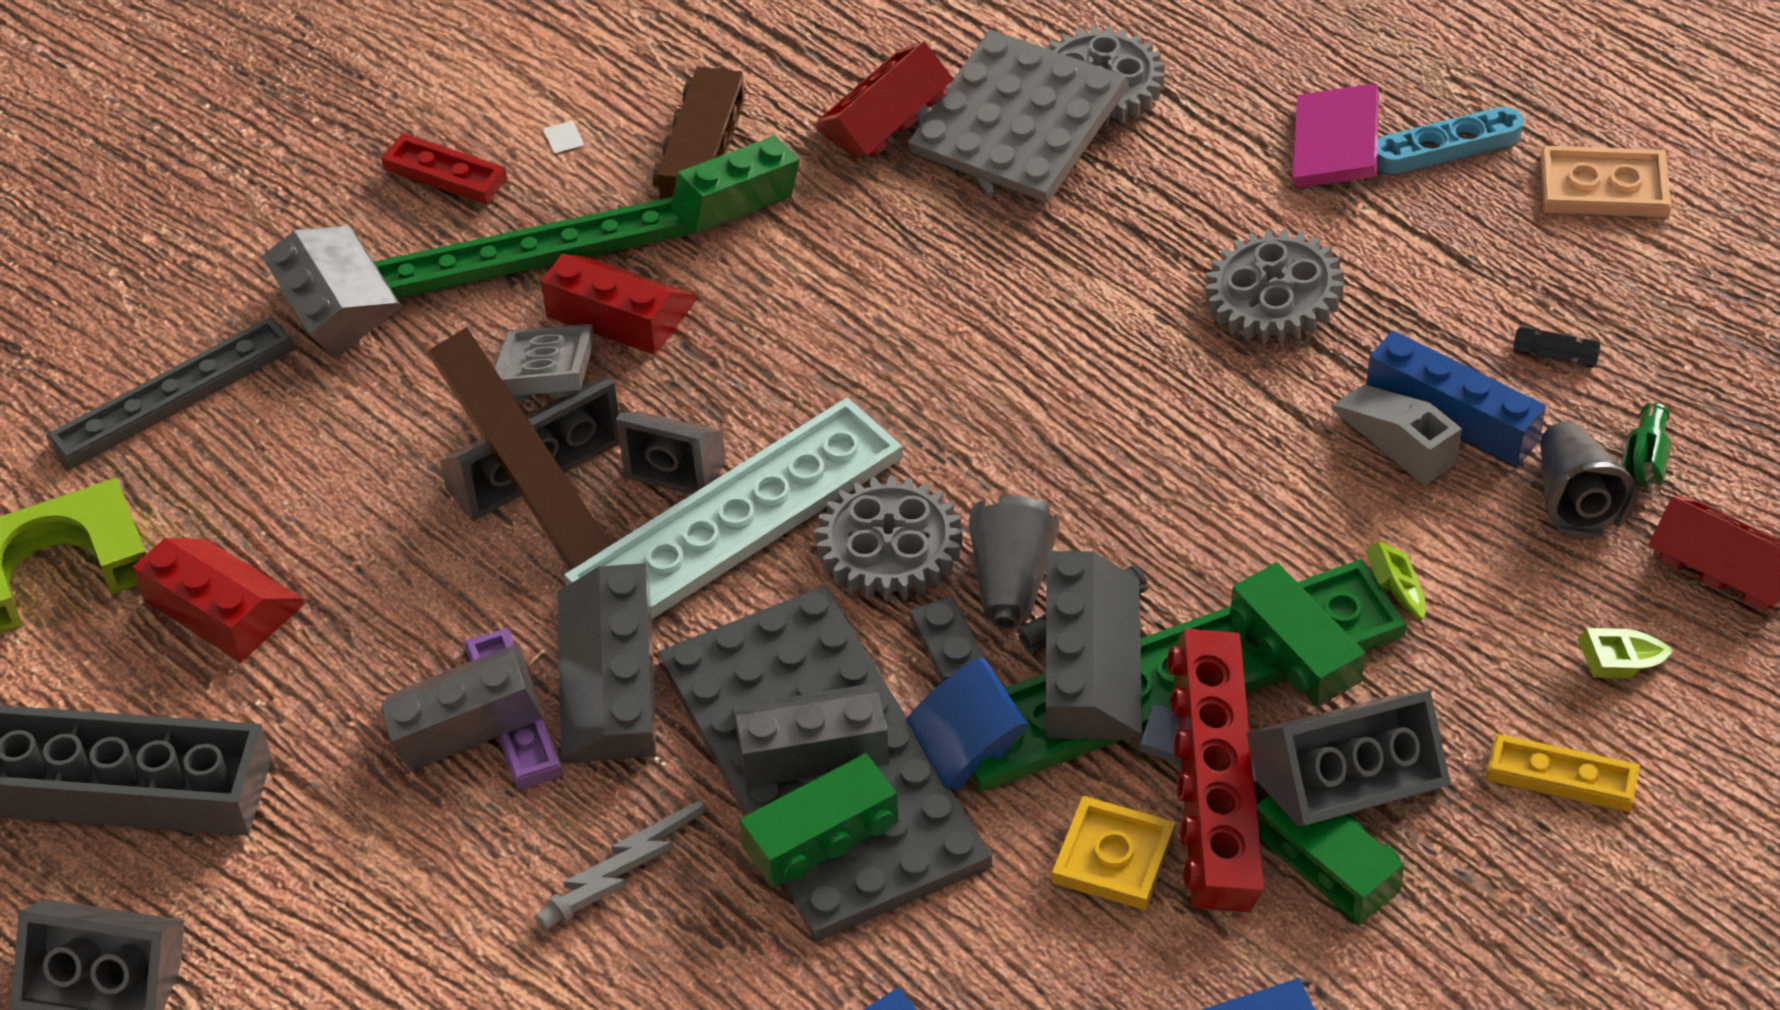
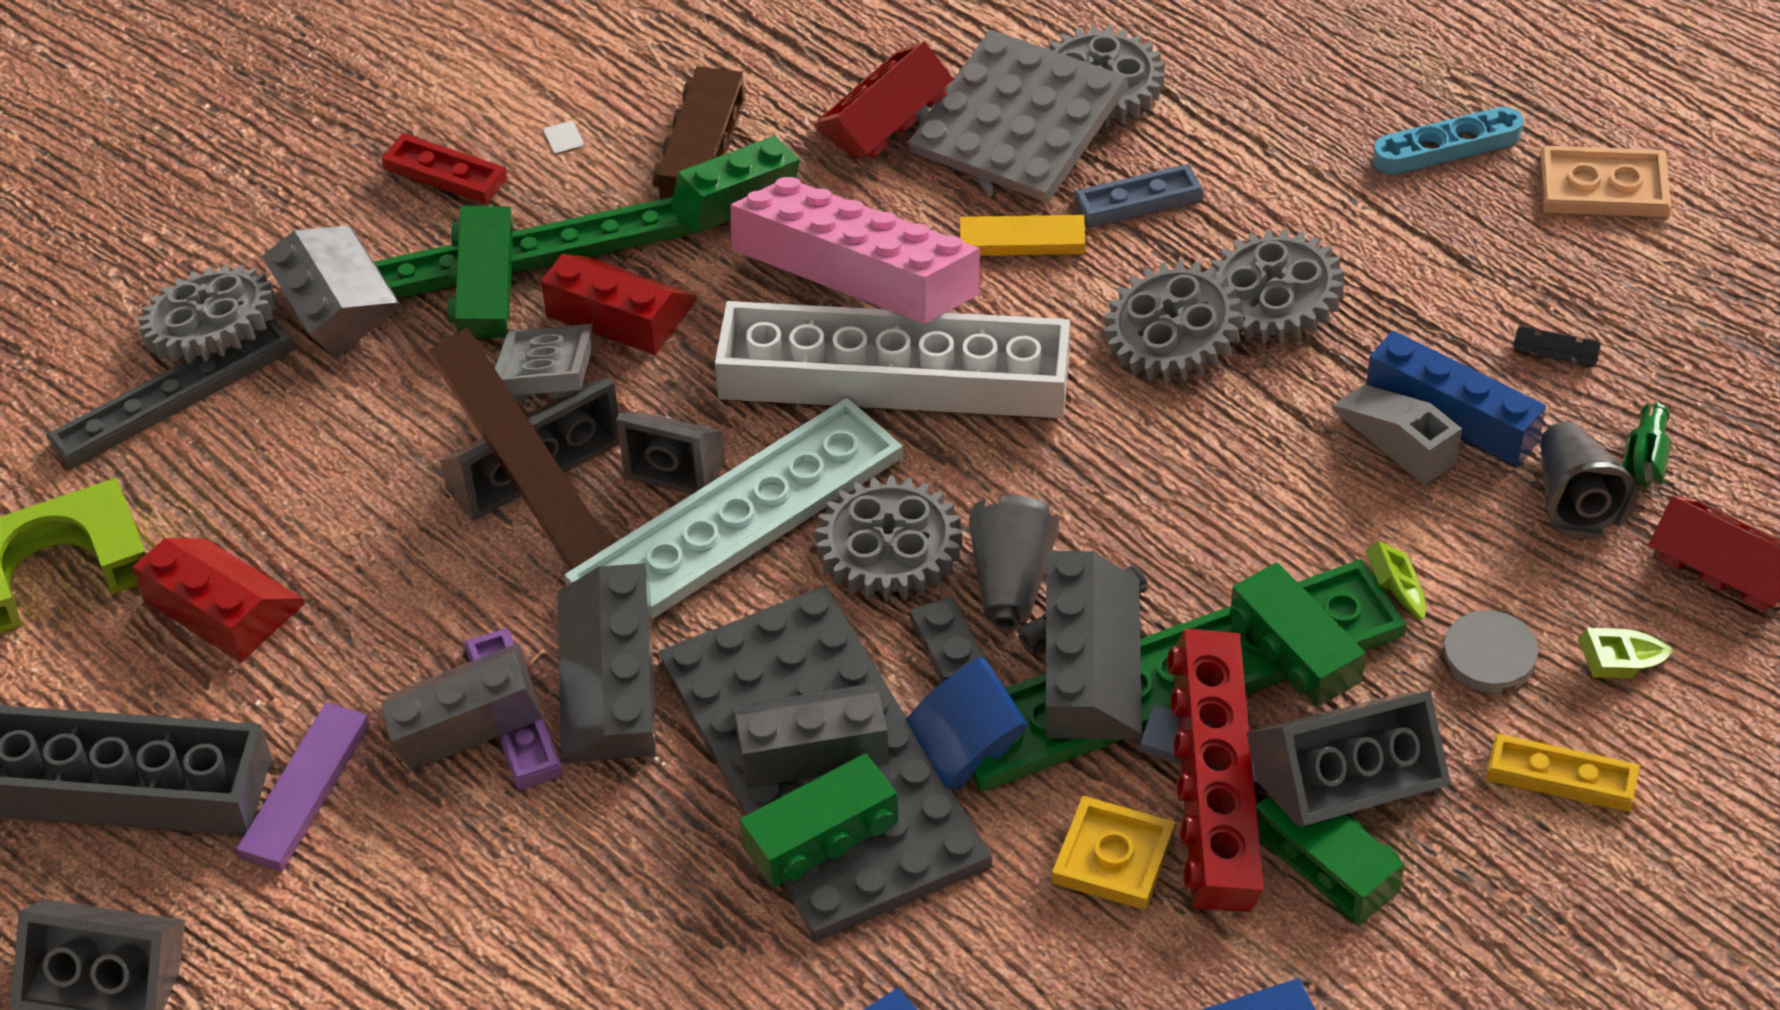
(207, 313): none -> light grey gear
(303, 787): none -> medium lavender tile
(482, 271): none -> green brick
(601, 879): light grey piece -> none
(855, 249): none -> bright pink brick
(893, 361): none -> white brick
(1025, 234): none -> yellow tile
(1138, 195): none -> sand blue tile
(1174, 321): none -> light grey gear
(1336, 135): dark pink tile -> none
(1490, 651): none -> light grey tile

